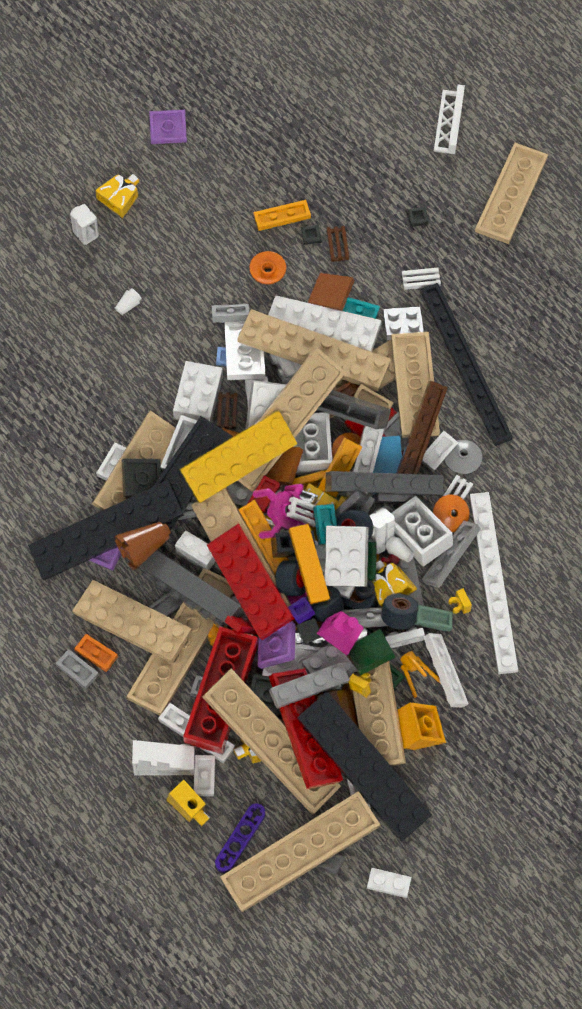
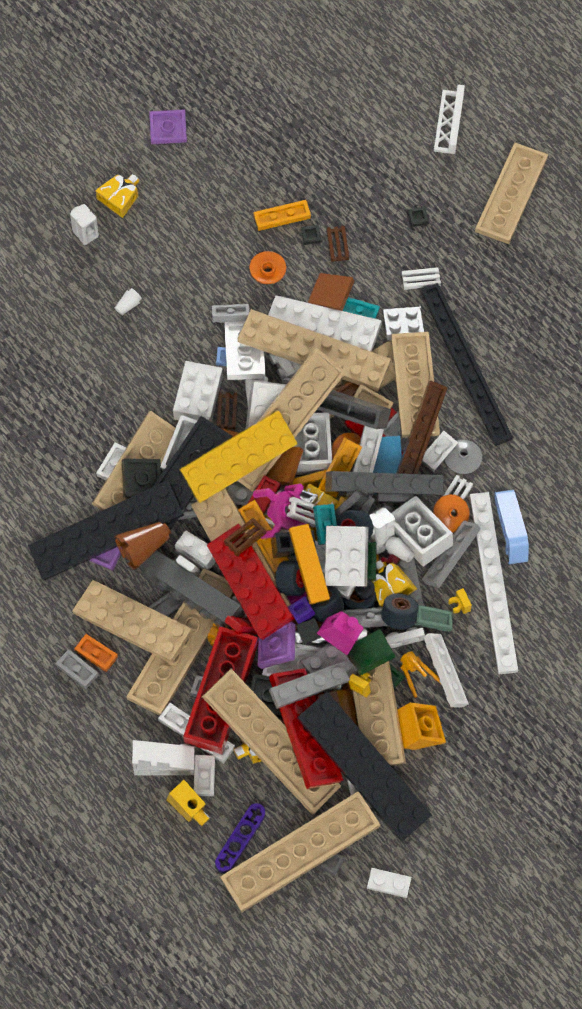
(188, 565): none -> white tile
(233, 547): none -> reddish brown tile
(512, 526): none -> light blue beam

